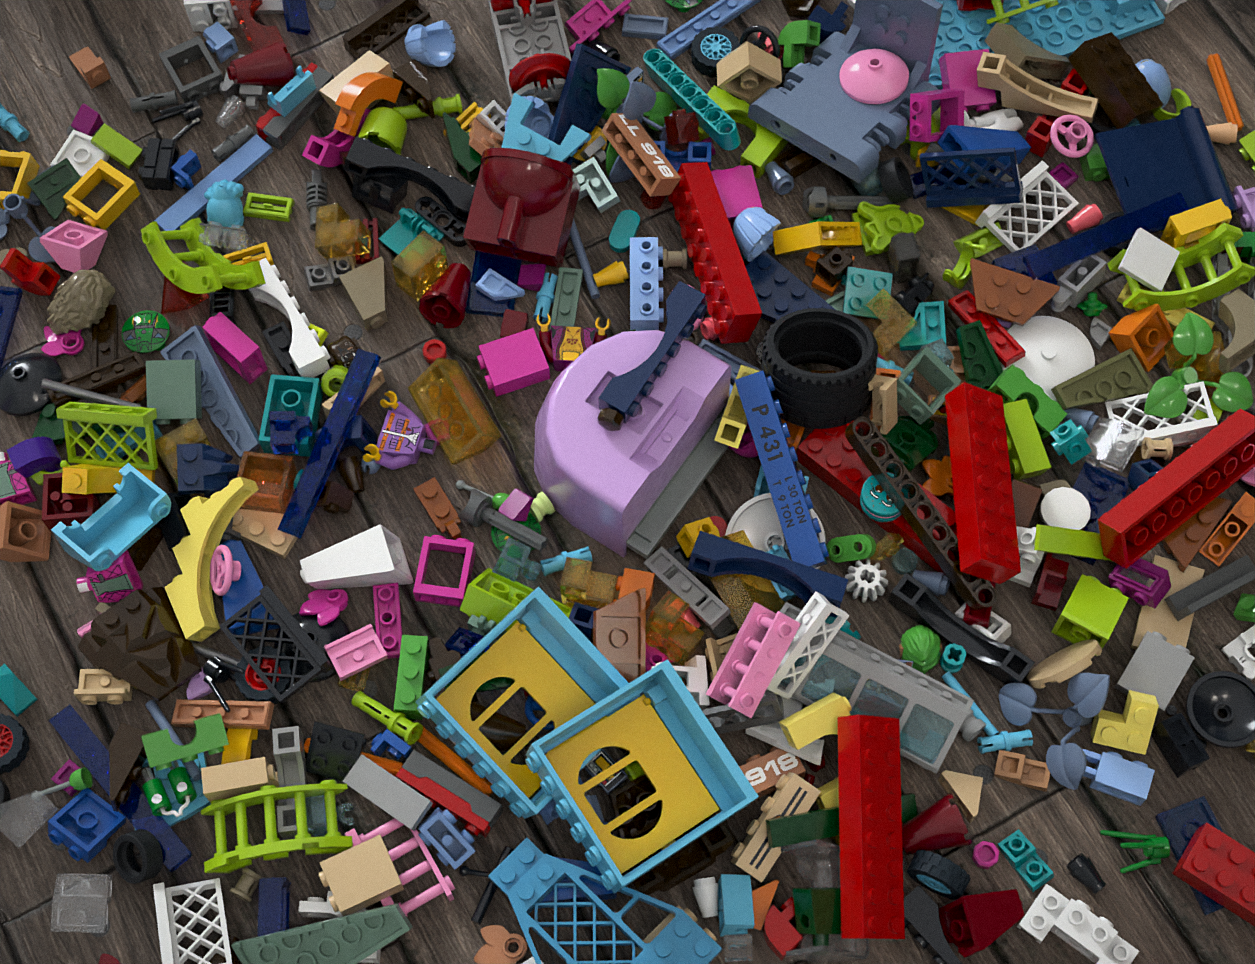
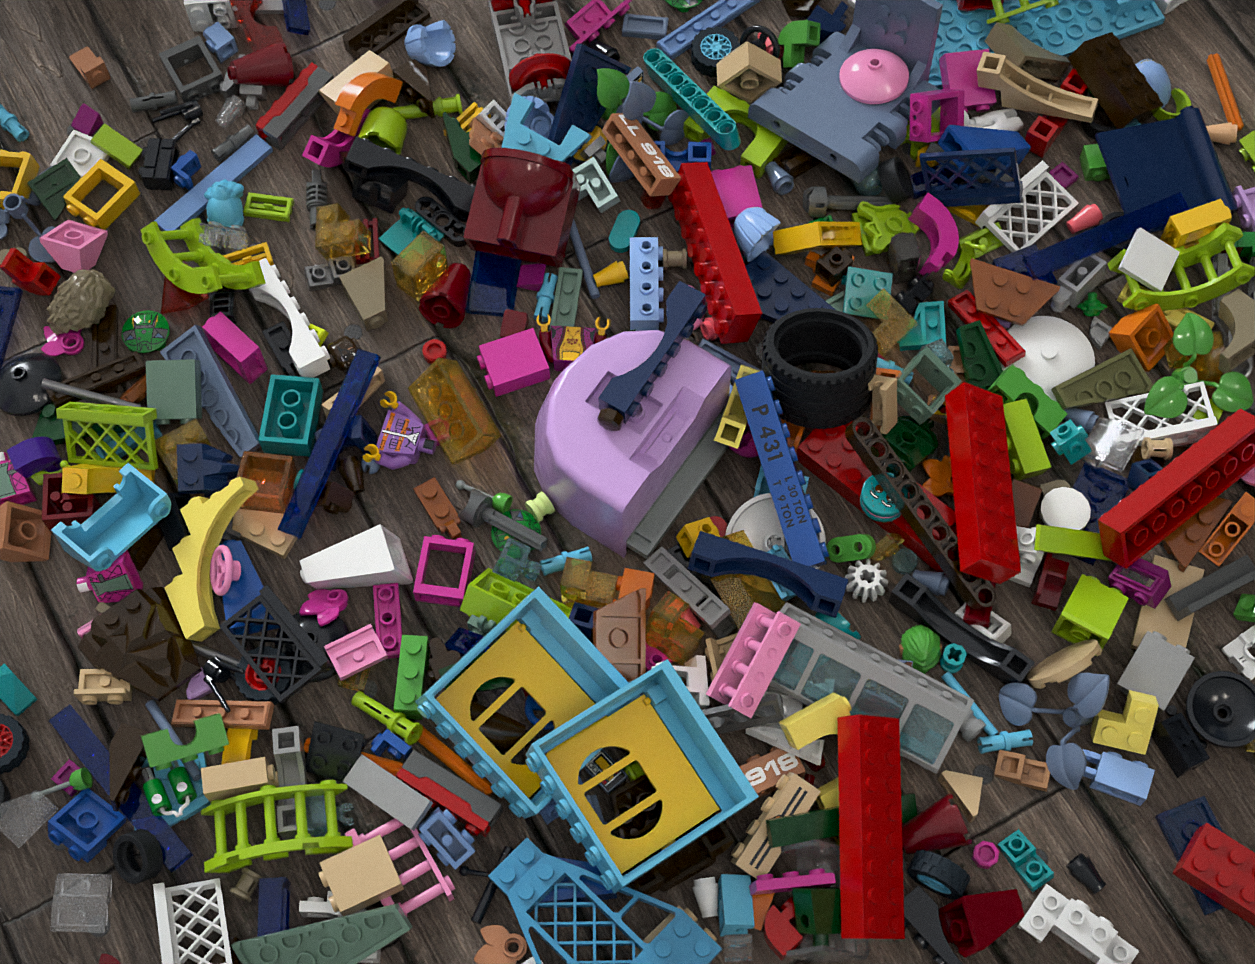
(288, 431): clear blue brick -> none
(292, 93): medium azure hinge -> none
(329, 384): lime head -> none
(498, 287): light blue tile -> none
(516, 505): slope -> none
(681, 127): clear red brick -> none
(767, 884): none -> dark pink tile
(812, 624): white fence -> none
(940, 229): none -> dark pink arch
(1073, 135): bright pink piece -> none
(1153, 847): green plant -> none

